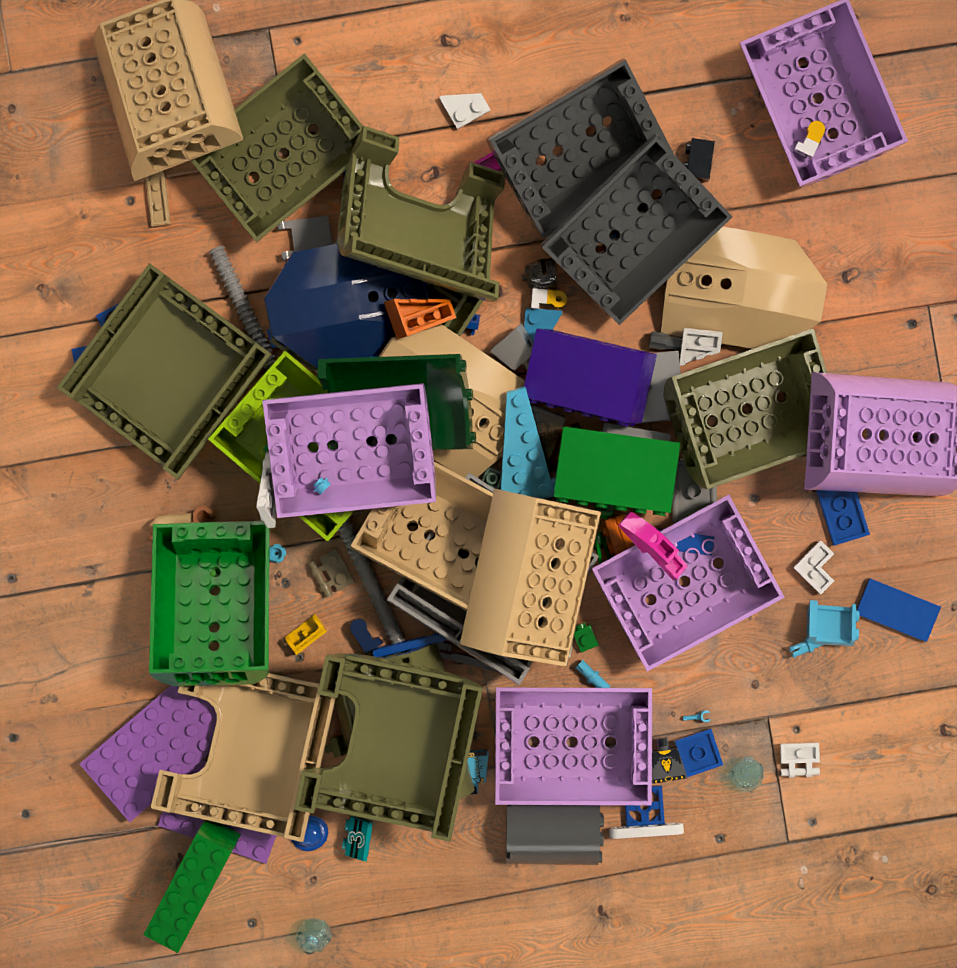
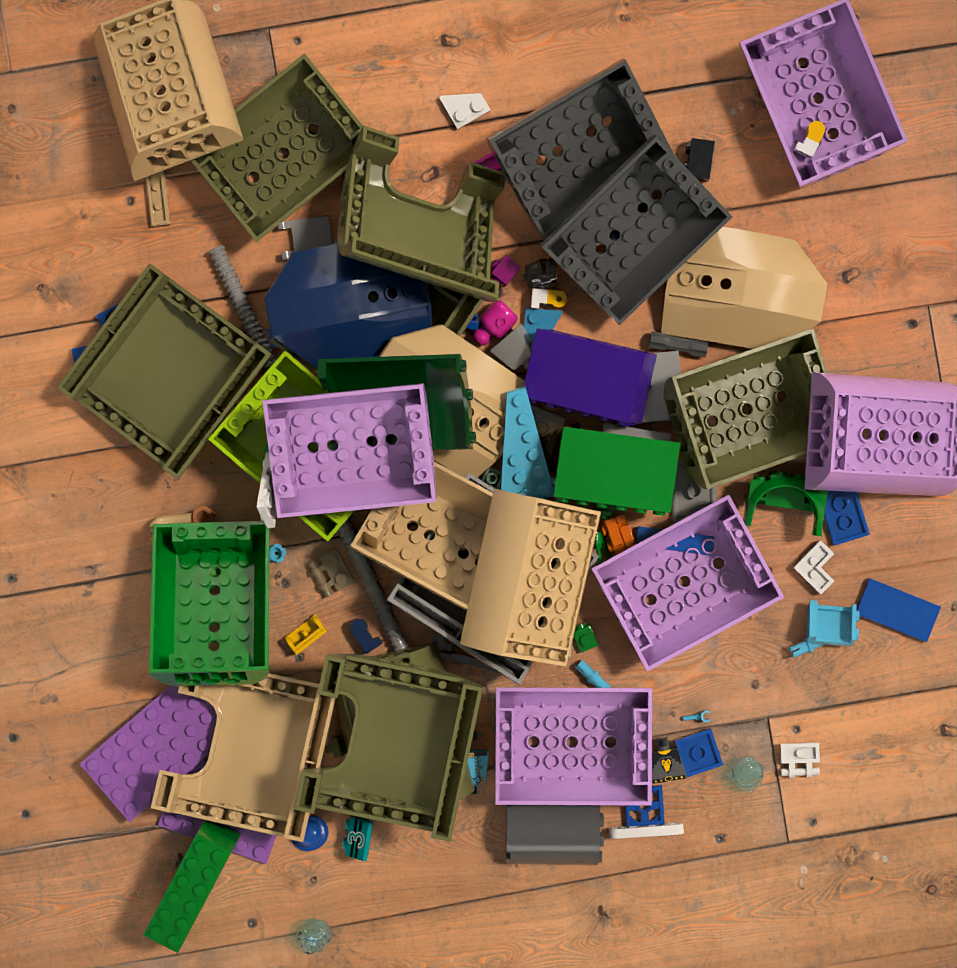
(321, 485): medium azure plate -> none
(409, 644): blue tile -> none
(414, 315): orange wedge -> none
(496, 321): none -> dark pink piece
(504, 270): none -> magenta brick
(654, 543): dark pink slope -> none
(698, 344): white wing -> none
(785, 493): none -> green piece

